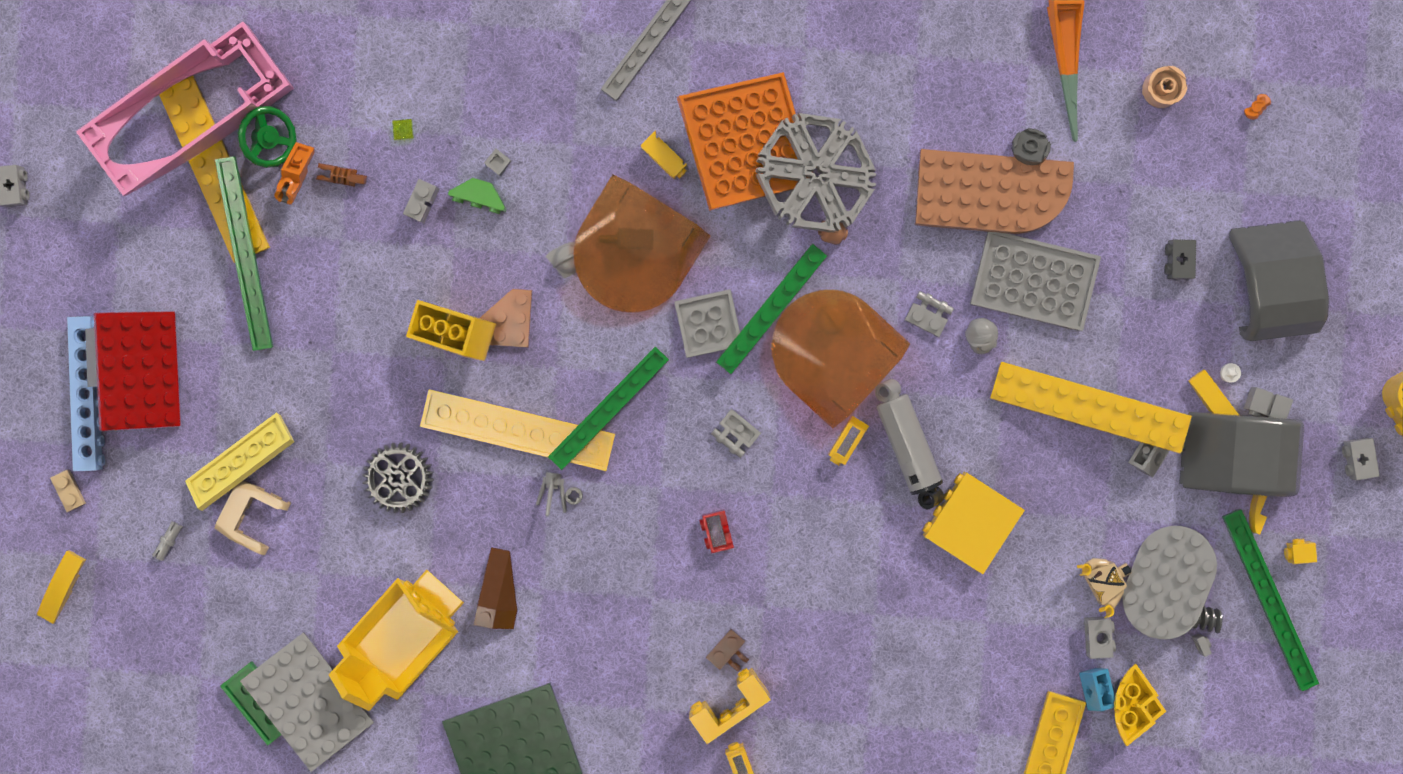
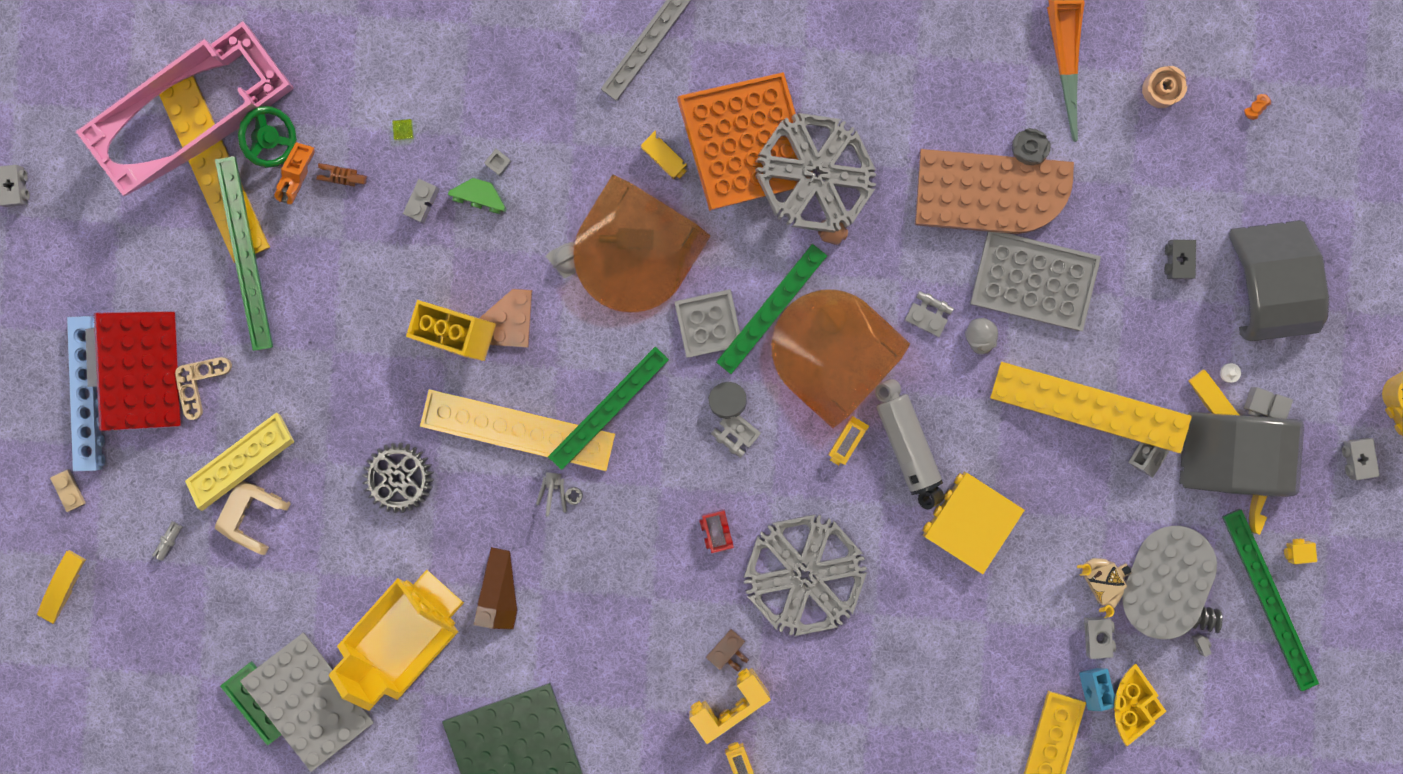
(194, 375): none -> tan beam
(727, 400): none -> dark grey tile
(798, 591): none -> light grey plate

